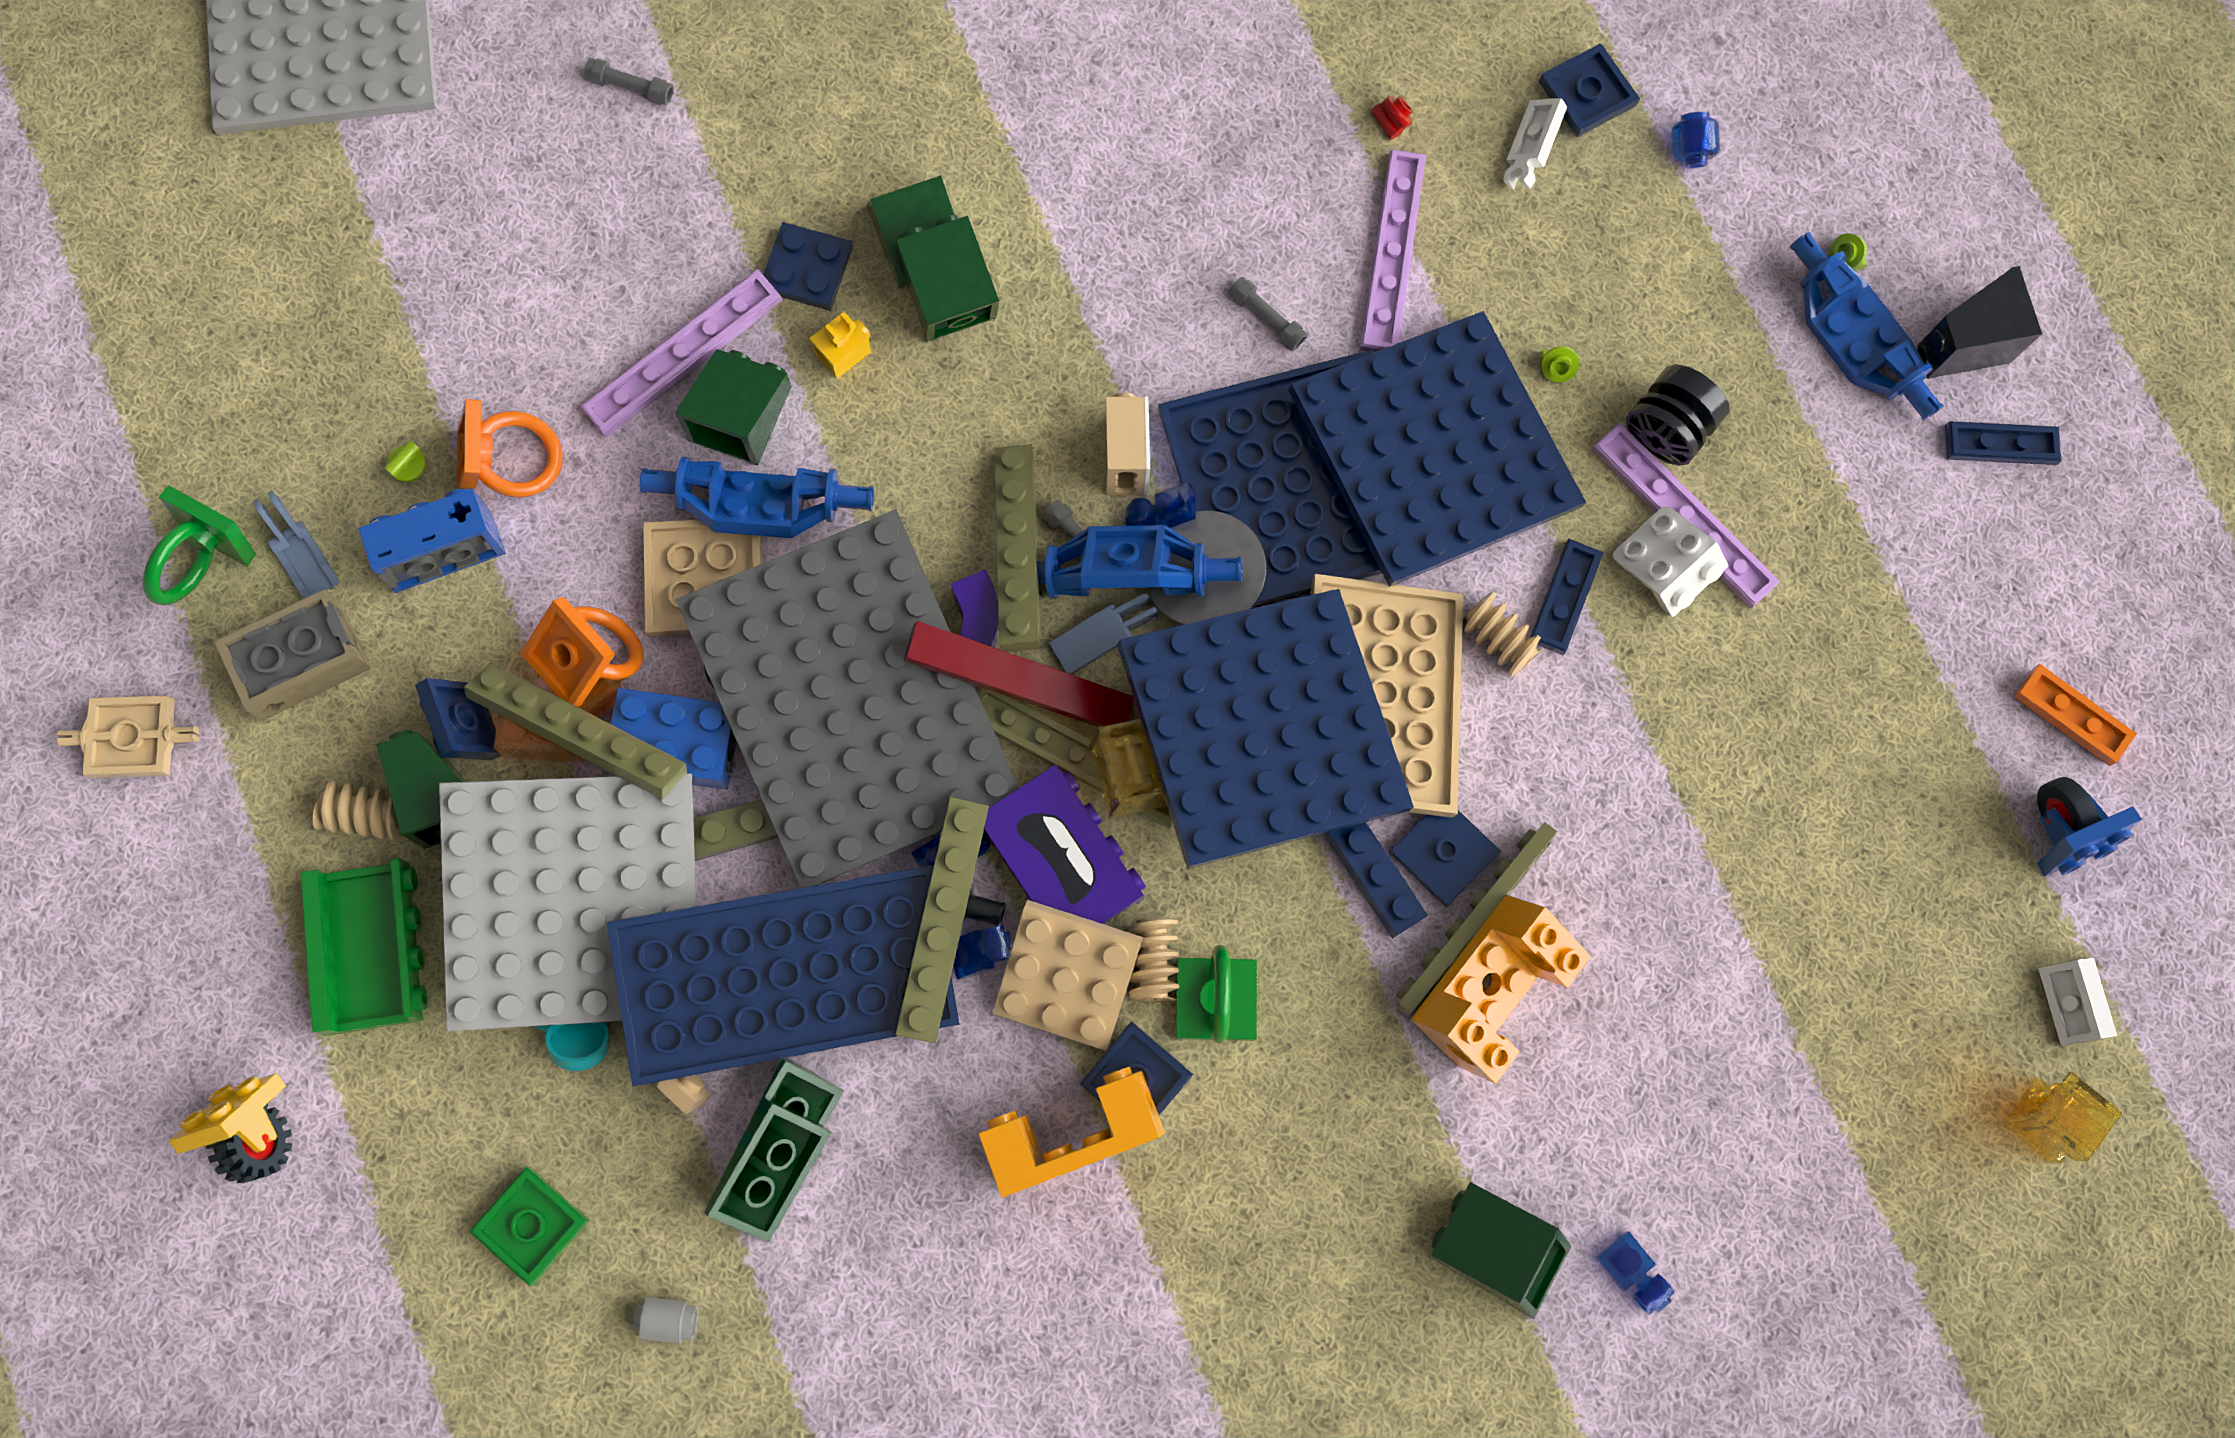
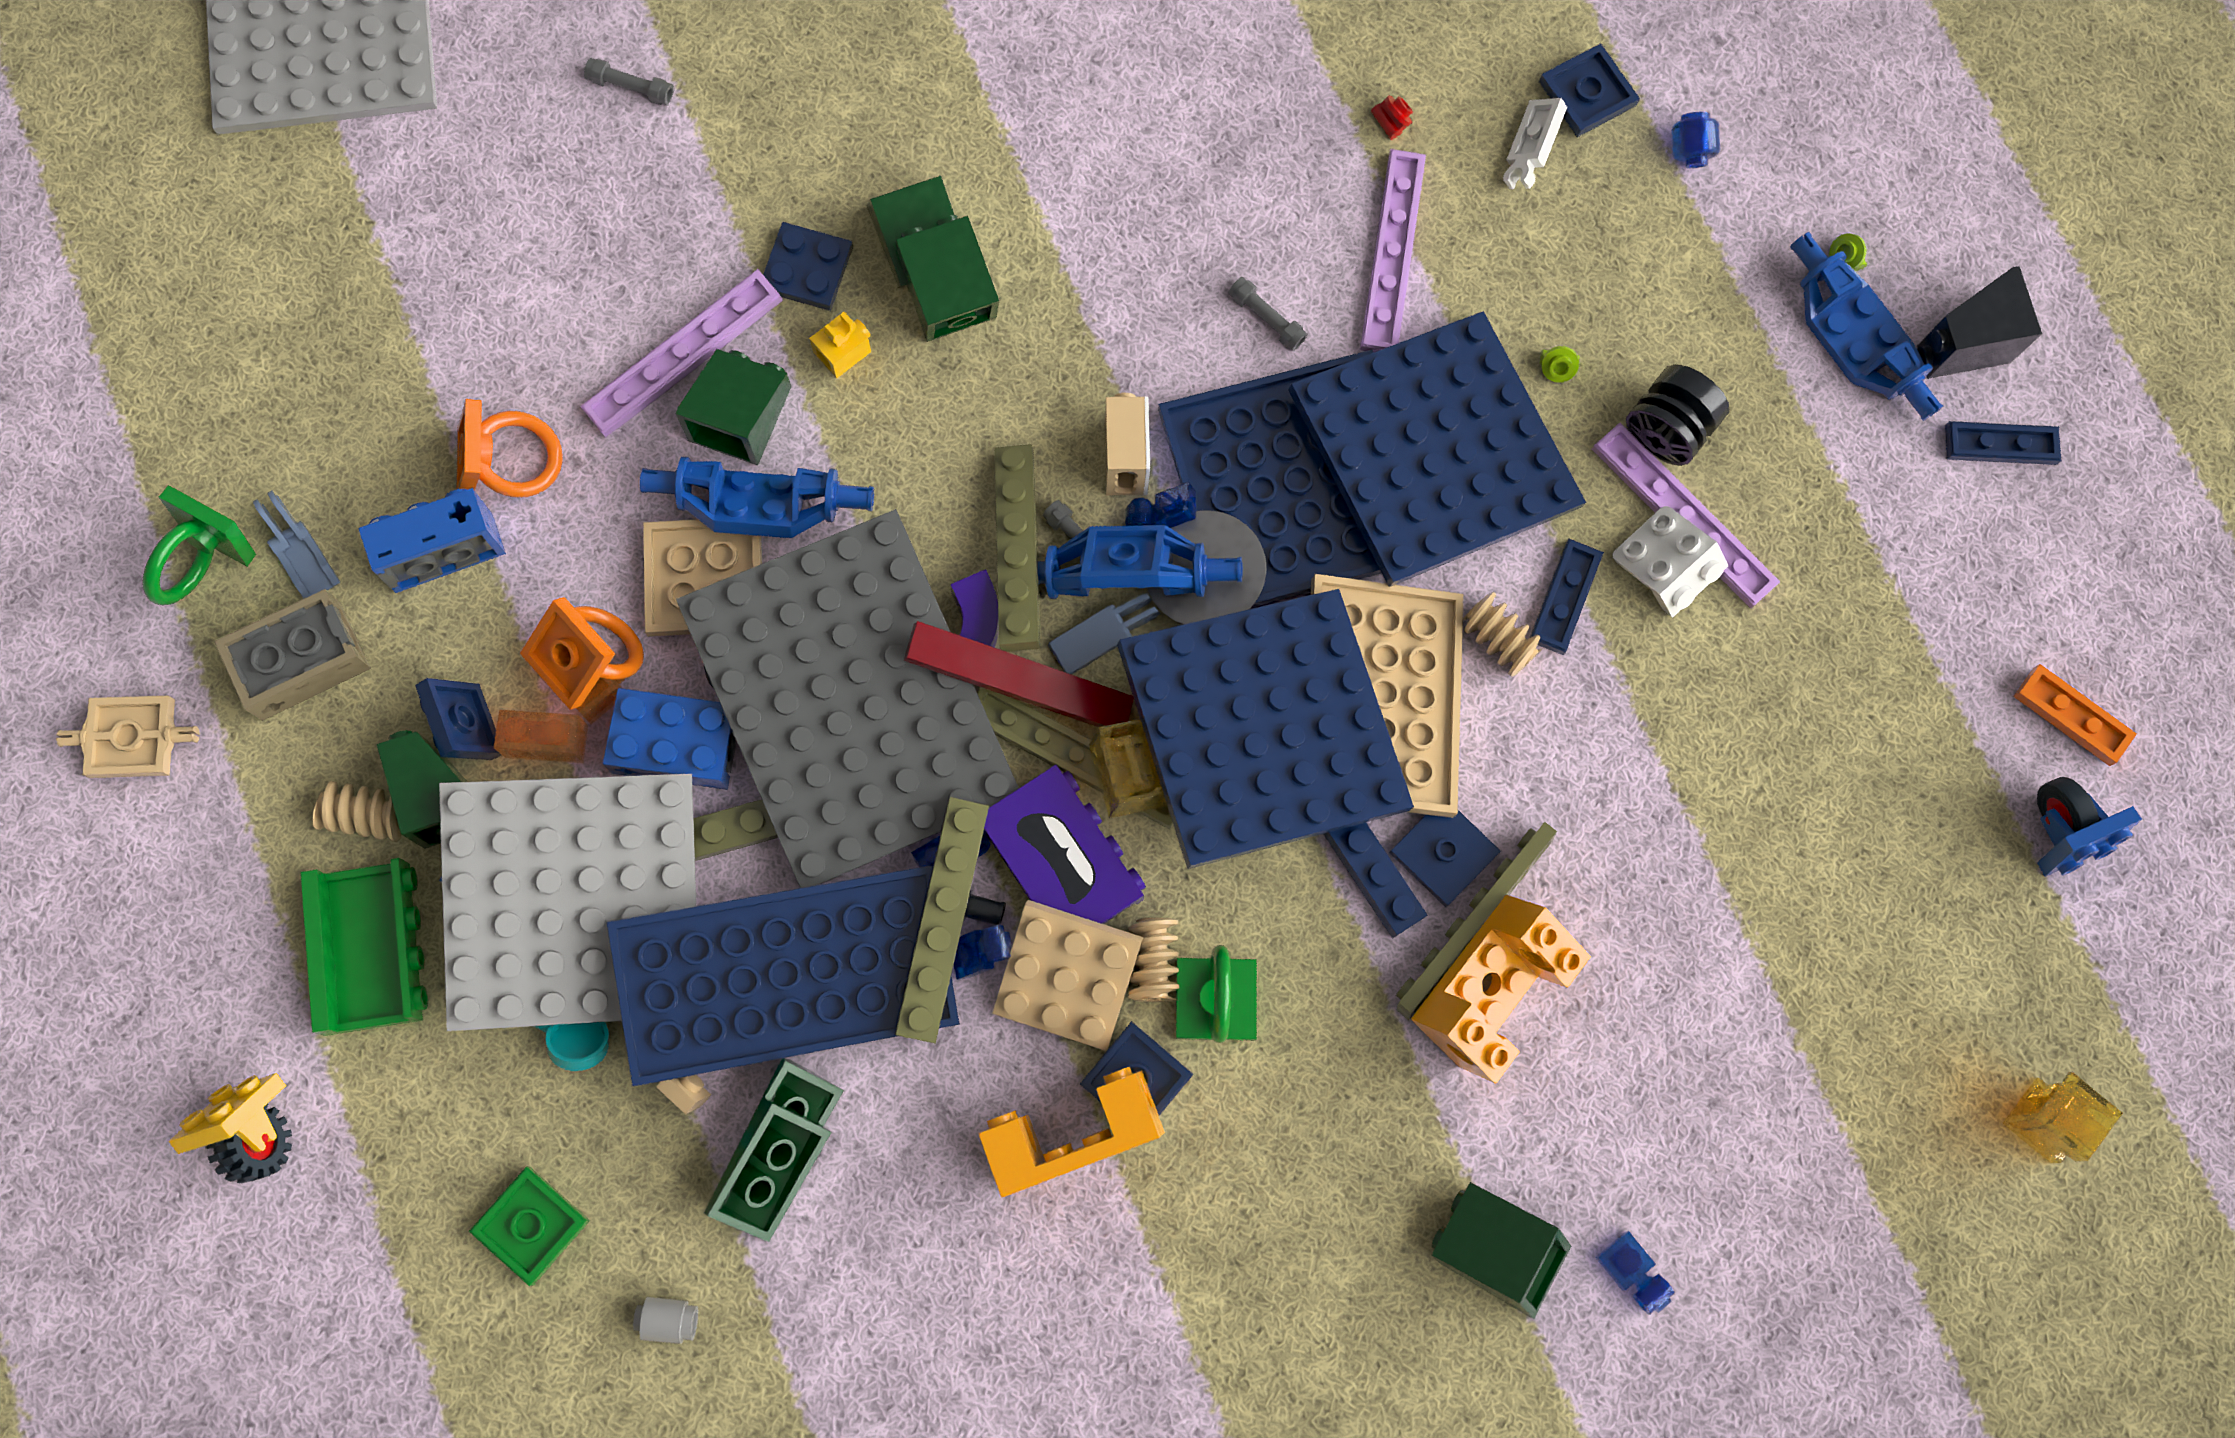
(406, 463): lime plate -> none
(576, 730): olive plate -> none
(2077, 1001): white panel -> none

